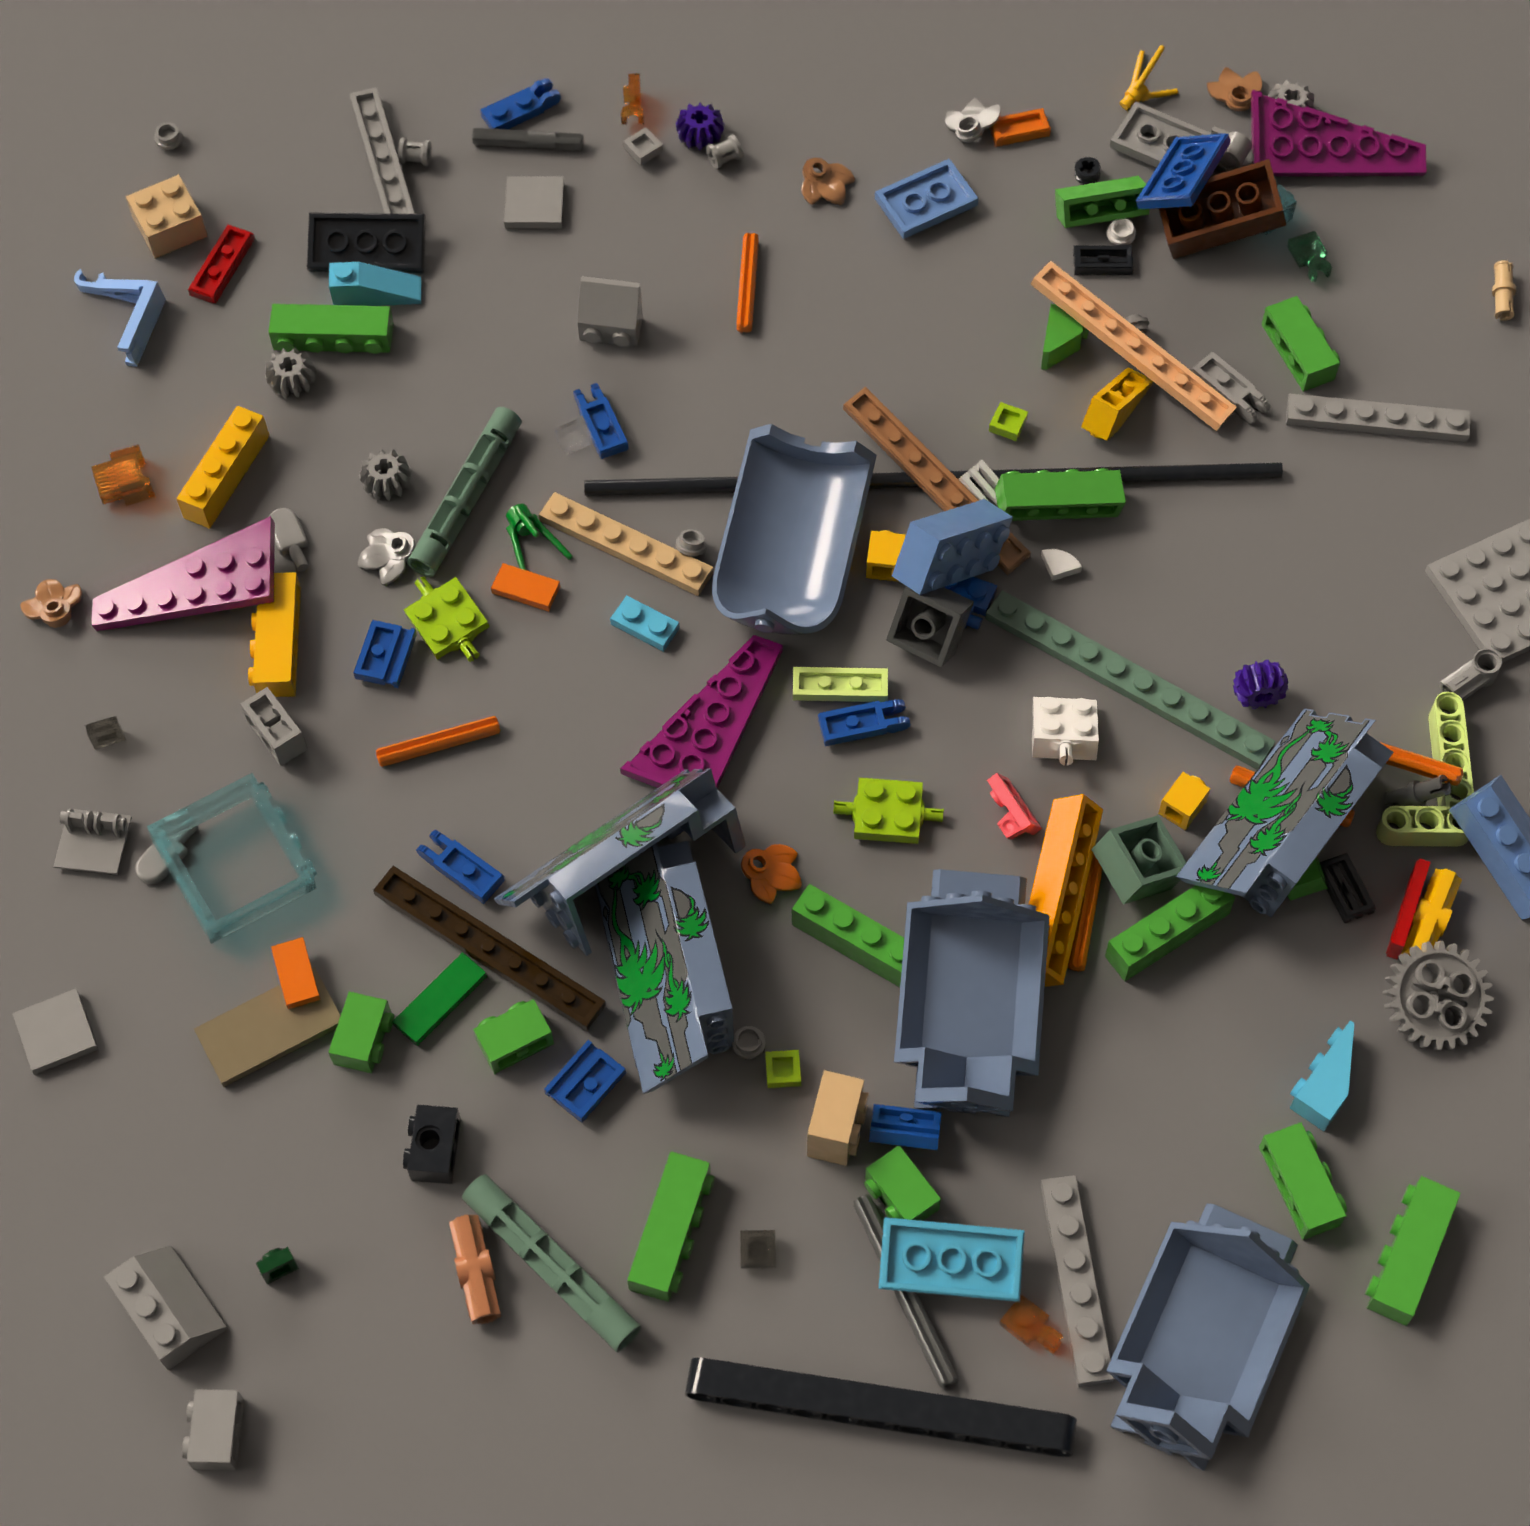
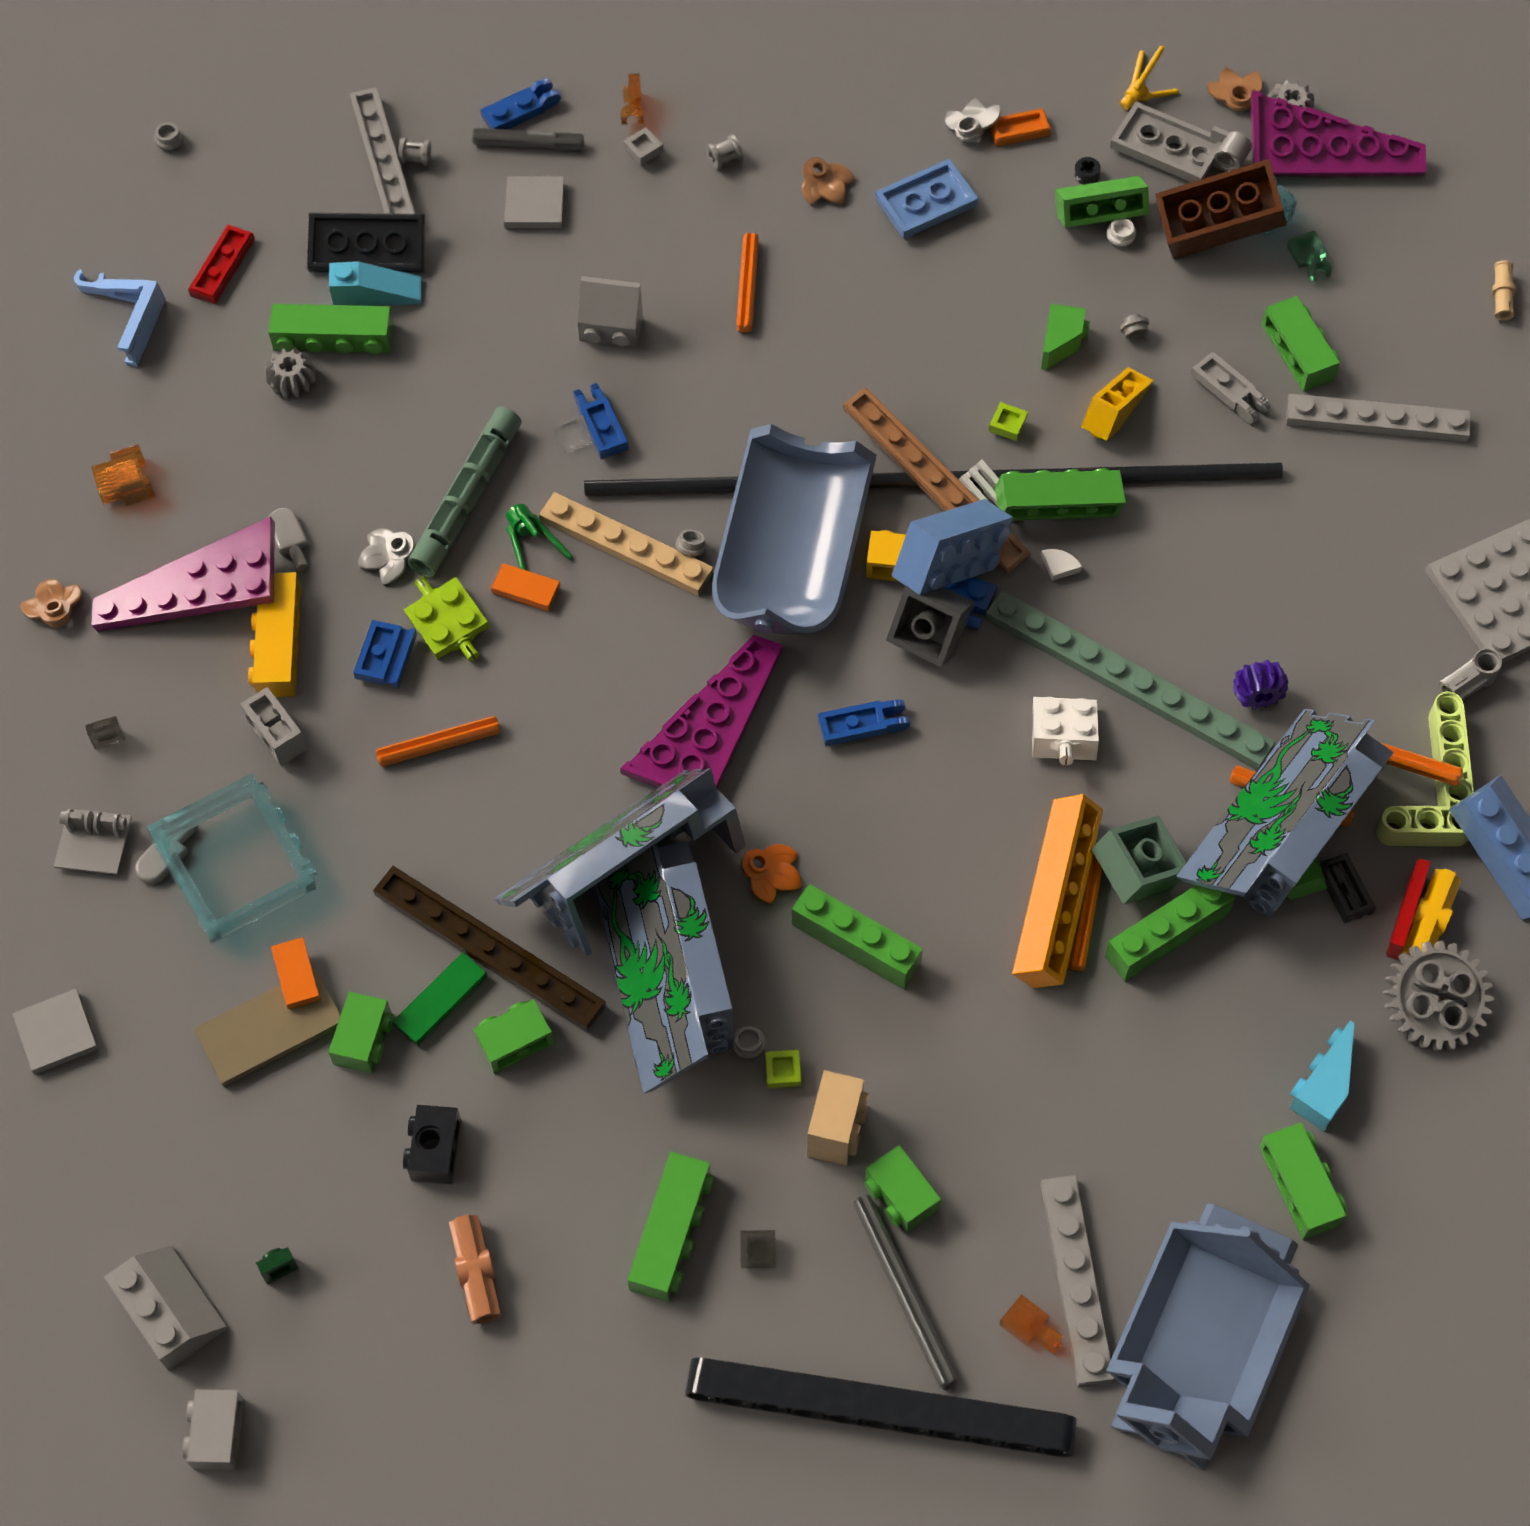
(166, 216): tan brick -> none
(223, 467): yellow brick -> none
(385, 474): light grey gear -> none
(462, 867): blue hinge -> none
(551, 1263): sand green piece -> none
(585, 1081): blue plate -> none
(645, 623): medium azure plate -> none
(699, 126): dark purple gear -> none
(840, 684): yellowish green plate -> none
(888, 810): lime plate -> none
(905, 1127): blue plate -> none
(951, 1259): medium azure tile -> none
(972, 991): sand blue panel -> none
(1019, 817): coral hinge -> none
(1103, 263): black tile -> none
(1133, 345): light nougat plate -> none
(1183, 171): blue tile -> none
(1184, 800): yellow brick -> none
(1412, 1251): bright green brick -> none
(1418, 792): dark grey pin -> none

